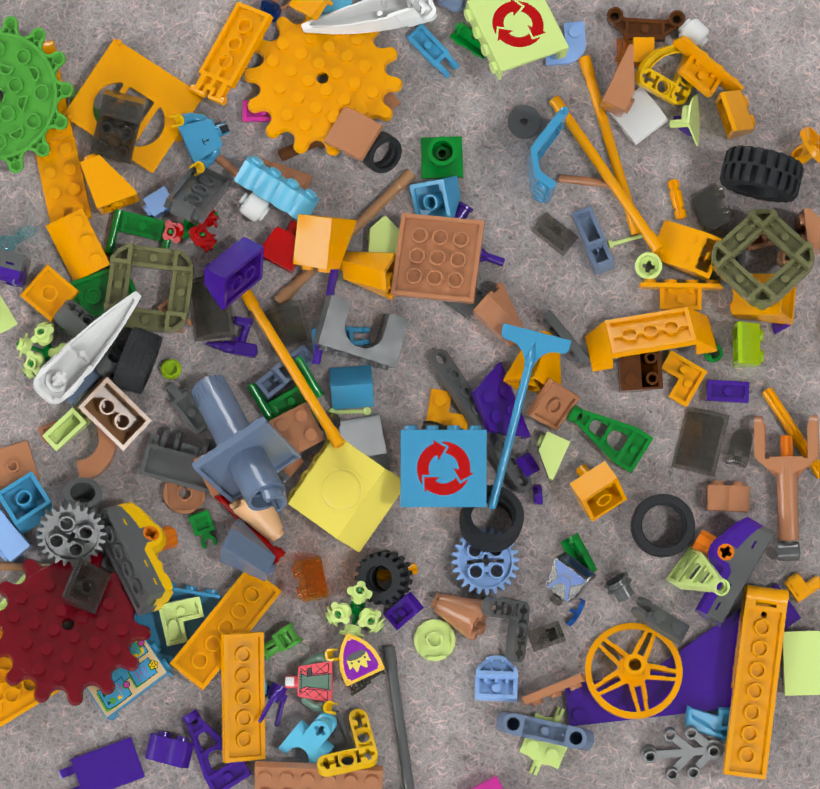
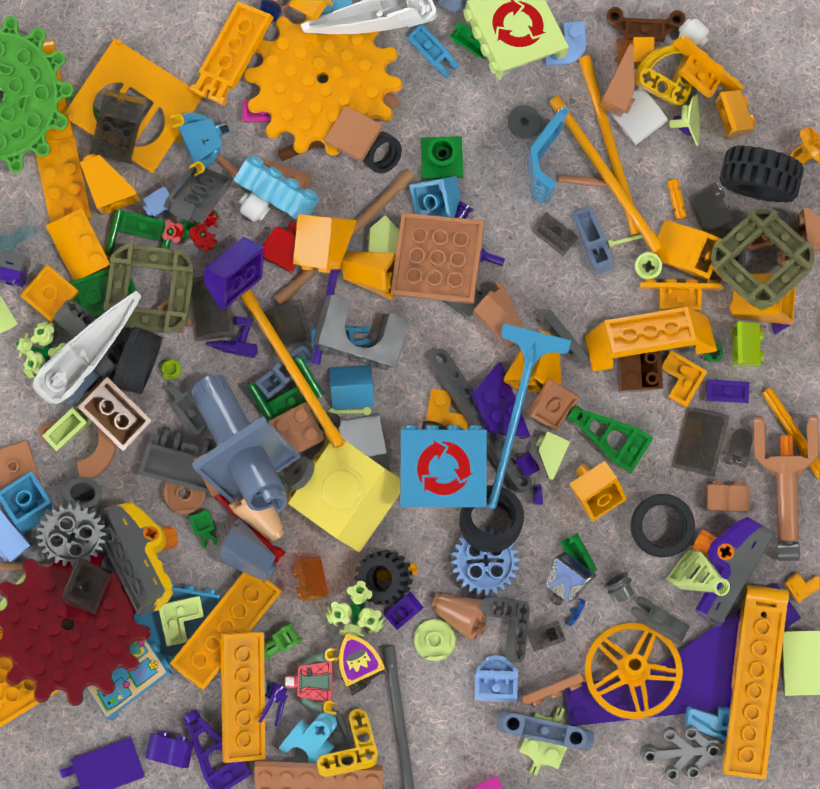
(299, 473): none -> dark grey piece

